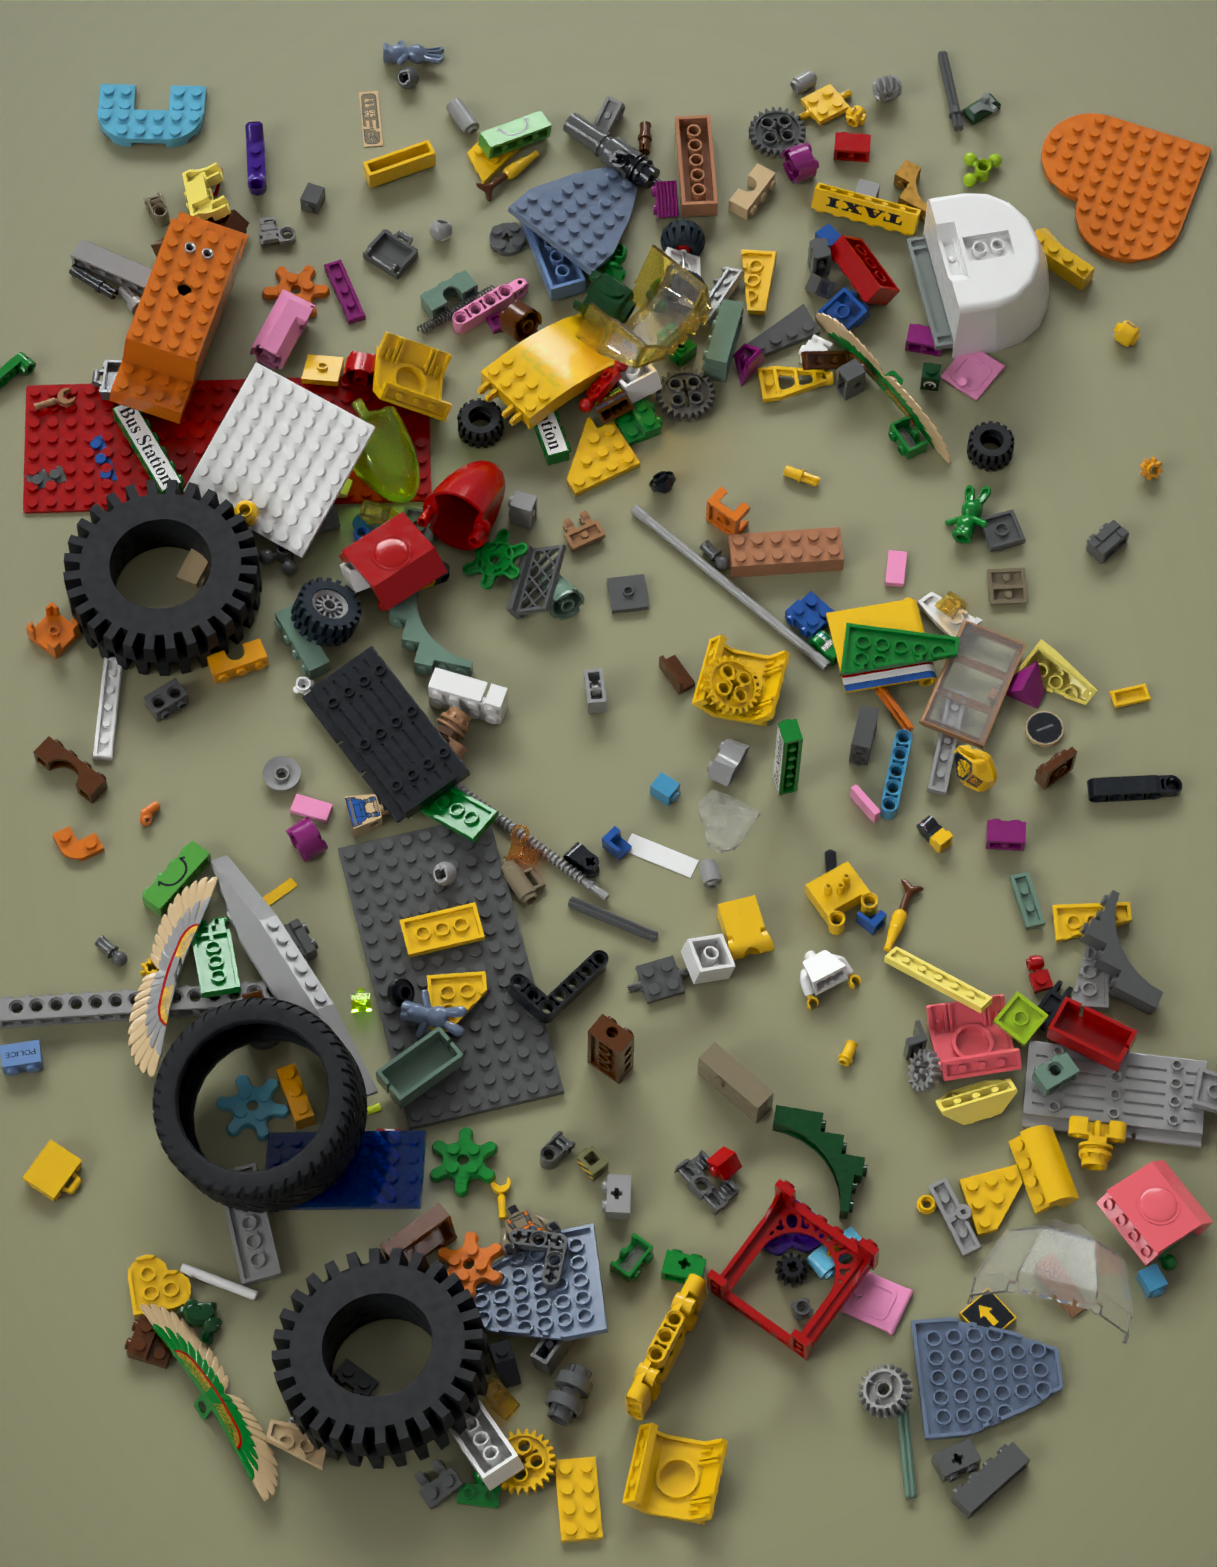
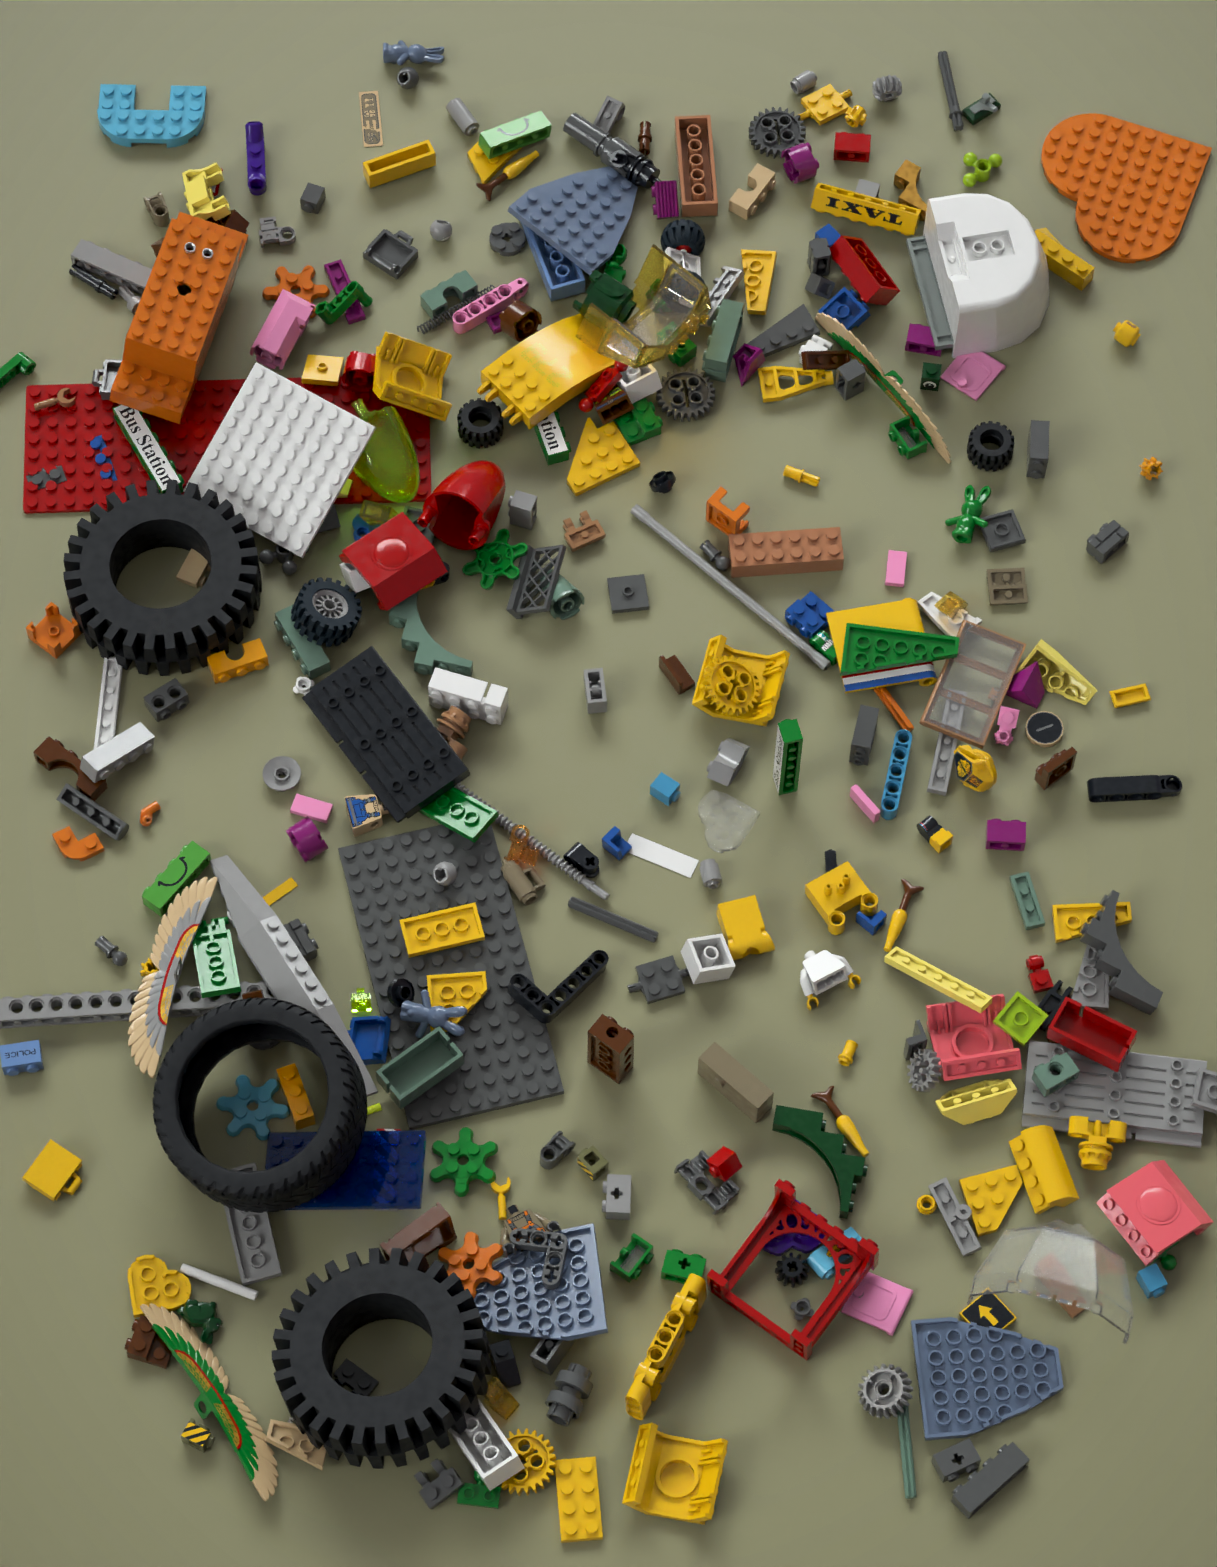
(93, 812): none -> dark grey brick
(117, 752): none -> brick
(197, 1436): none -> brick
(249, 512): yellow head -> none
(332, 311): none -> green beam
(371, 1038): none -> blue piece
(843, 1122): none -> yellow piece
(1007, 720): none -> bright pink brick
(1037, 449): none -> dark grey brick

